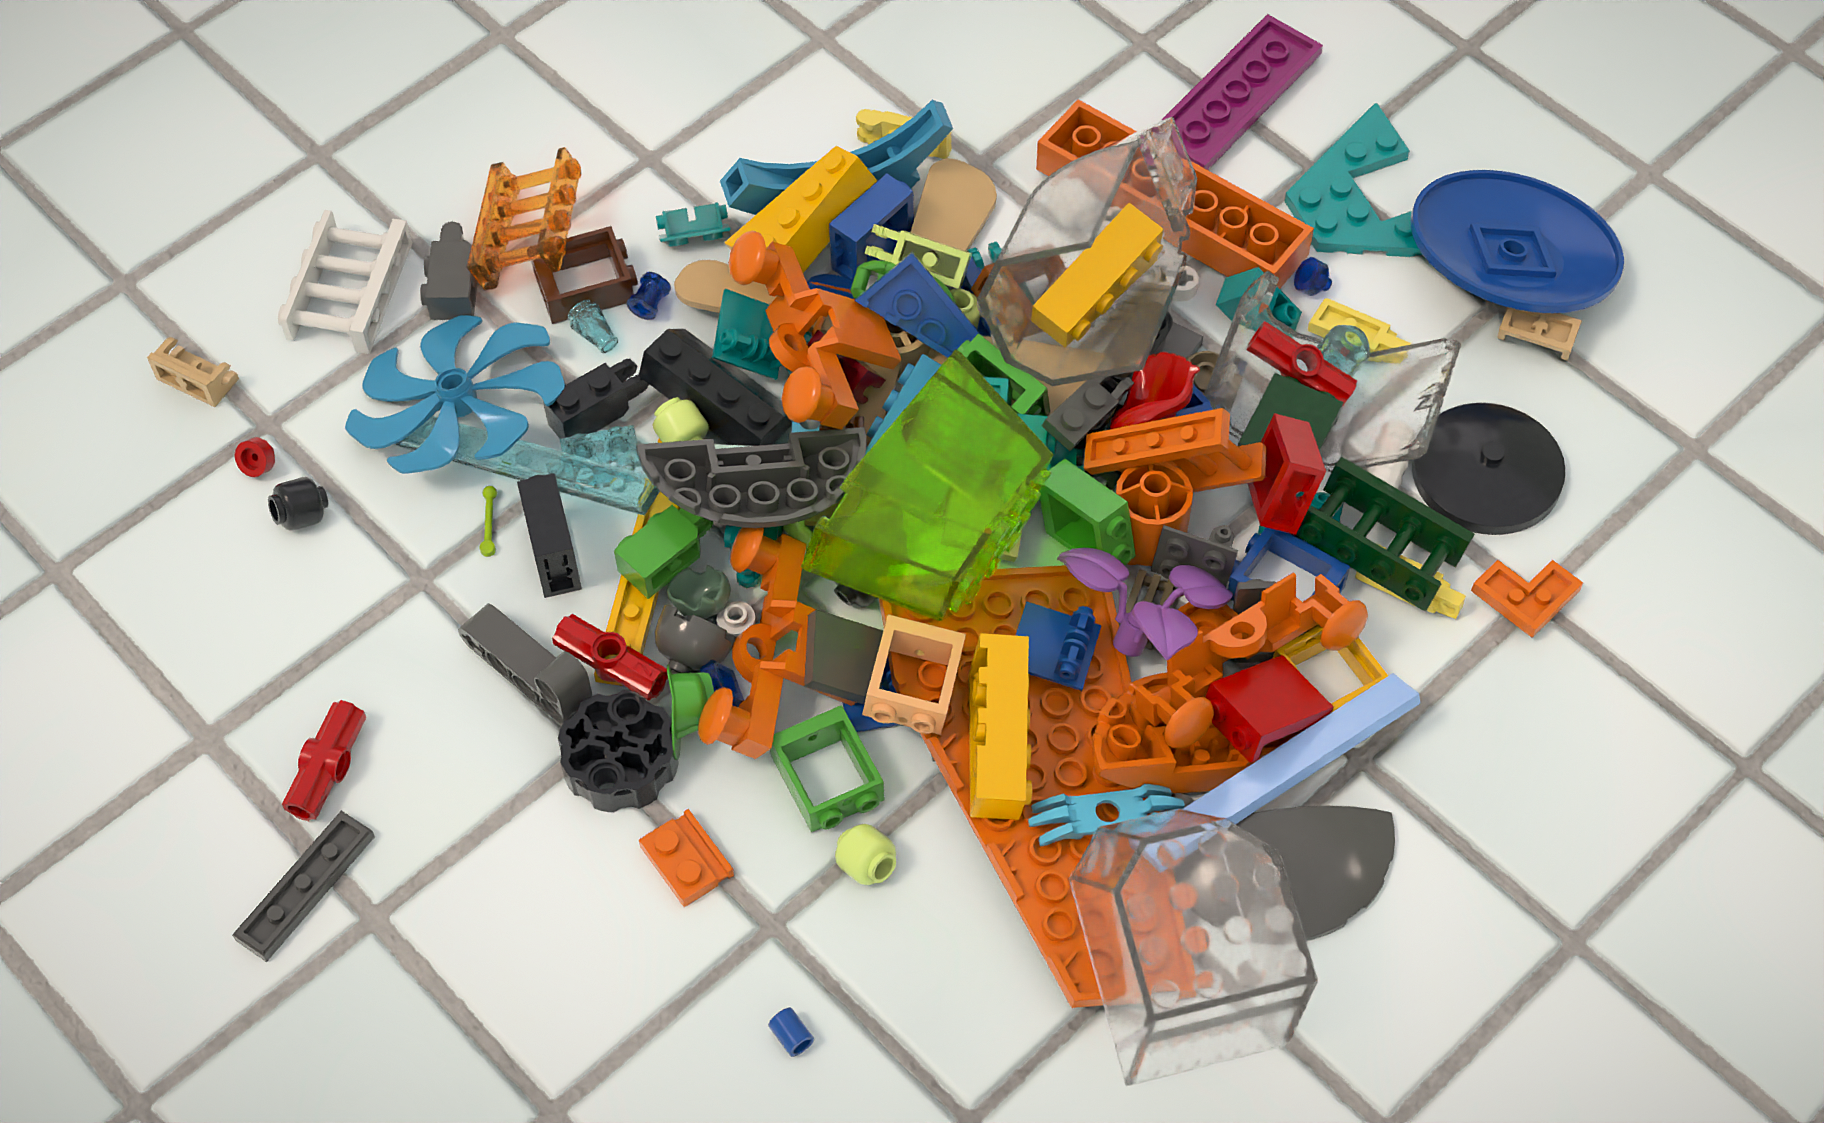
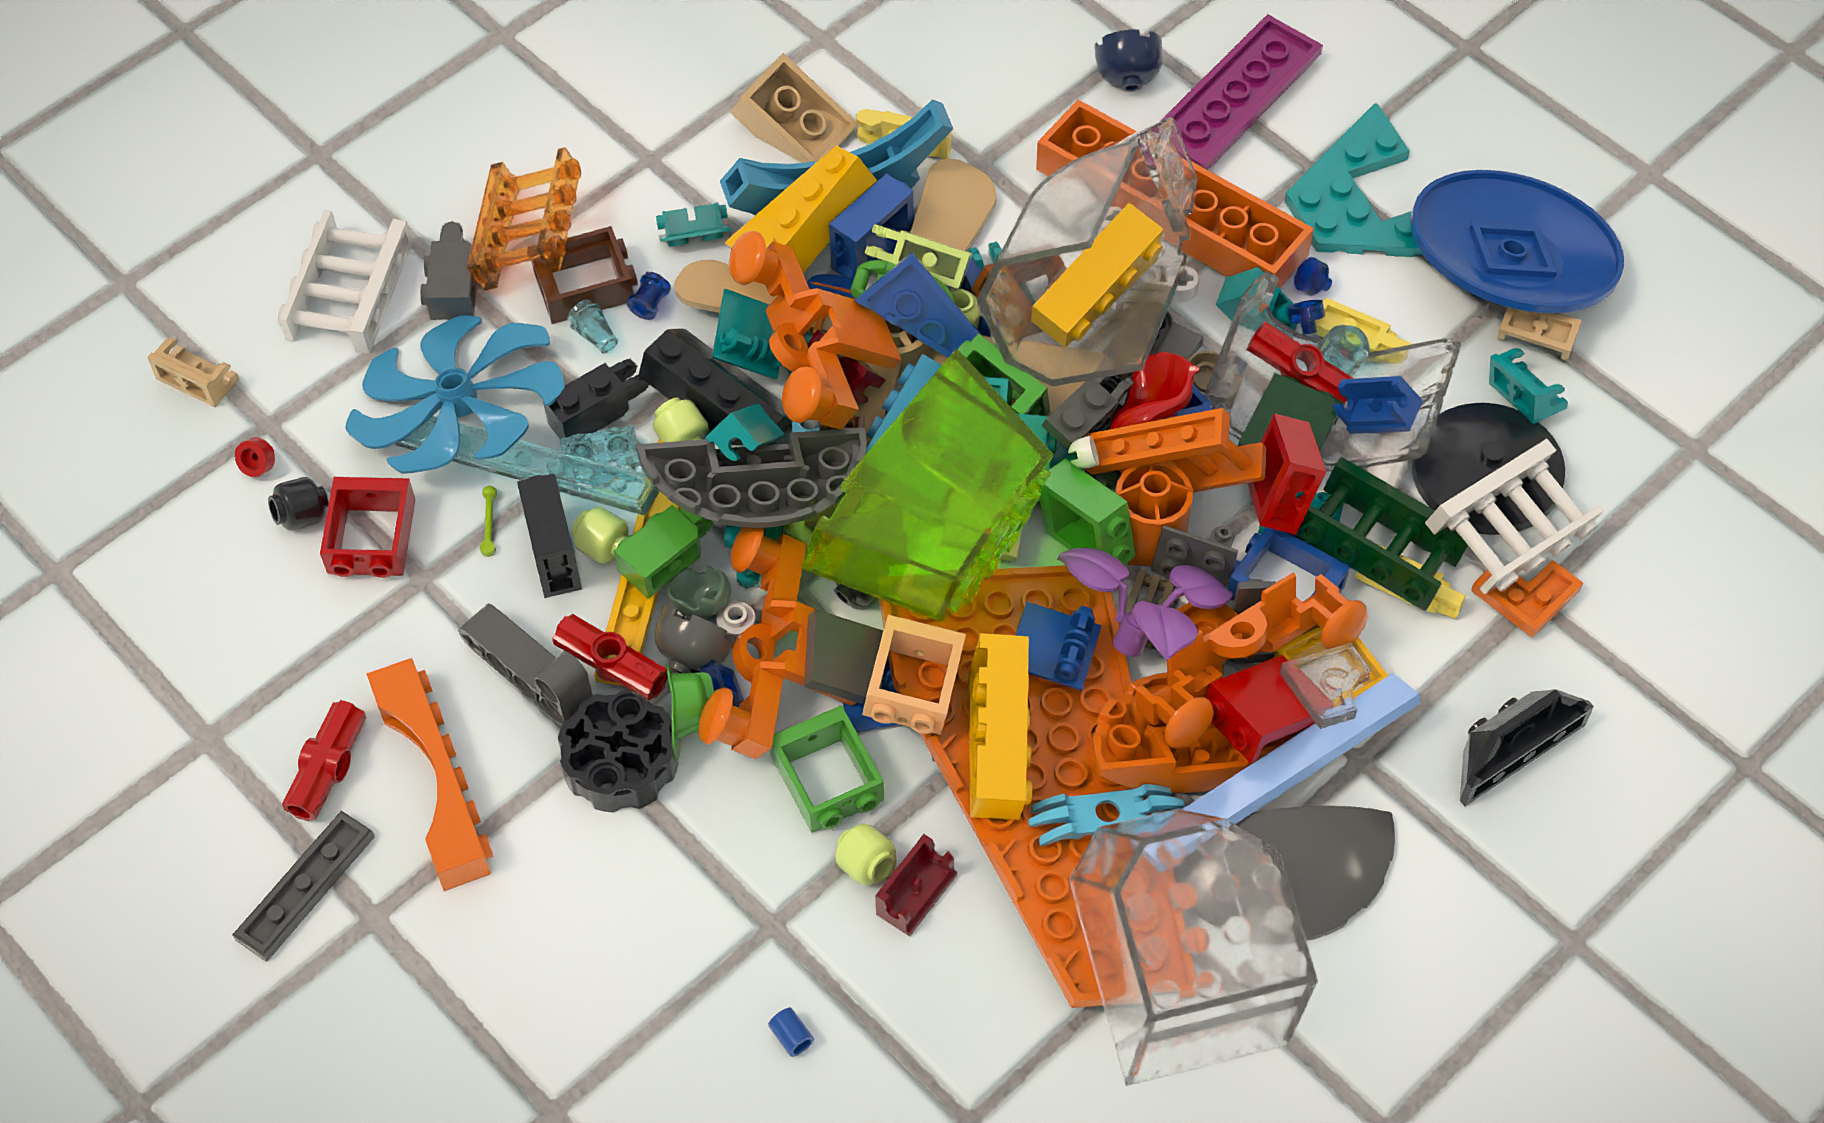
(367, 495): none -> red window
(451, 839): none -> orange arch
(598, 533): none -> yellowish green head
(686, 858): orange plate -> none
(749, 425): none -> teal hinge
(793, 113): none -> tan slope
(915, 886): none -> dark red hinge
(1086, 453): none -> white hinge
(1129, 59): none -> dark blue cylinder
(1306, 313): none -> clear blue tile
(1327, 682): none -> clear tile
(1377, 405): none -> blue hinge
(1508, 482): none -> white fence
(1517, 737): none -> black wedge
(1523, 388): none -> teal hinge

